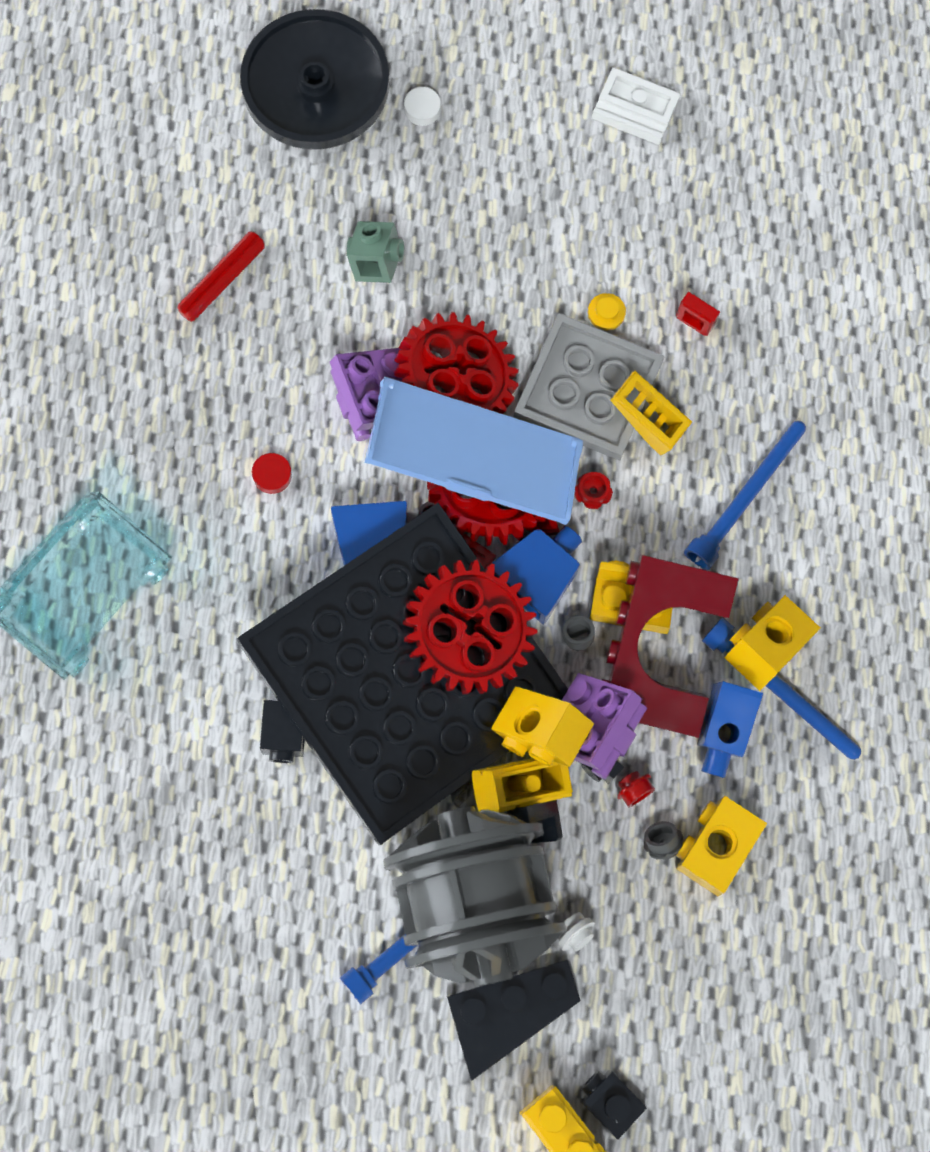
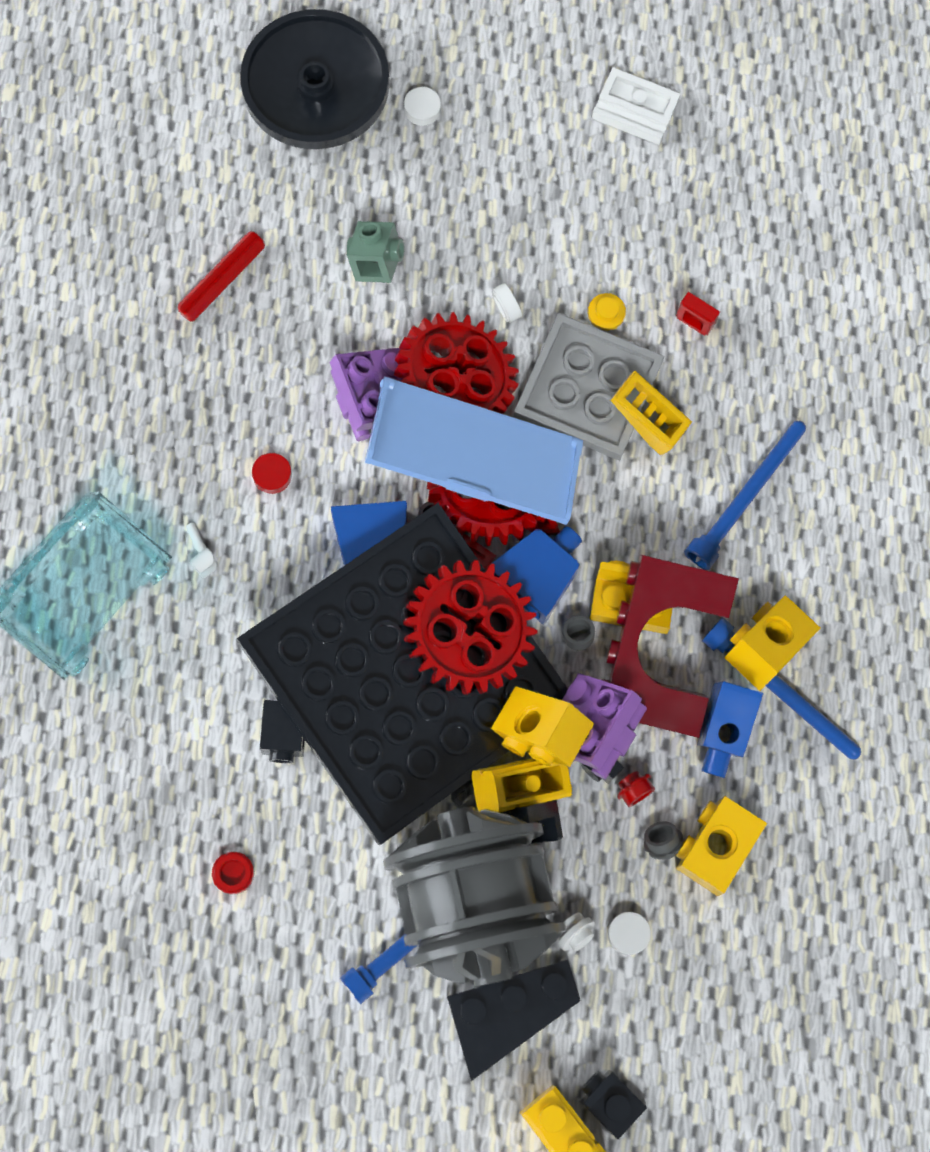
(204, 561): none -> white hand
(233, 873): none -> red tile
(506, 303): none -> white tile
(597, 481): red plate -> none
(629, 933): none -> white tile

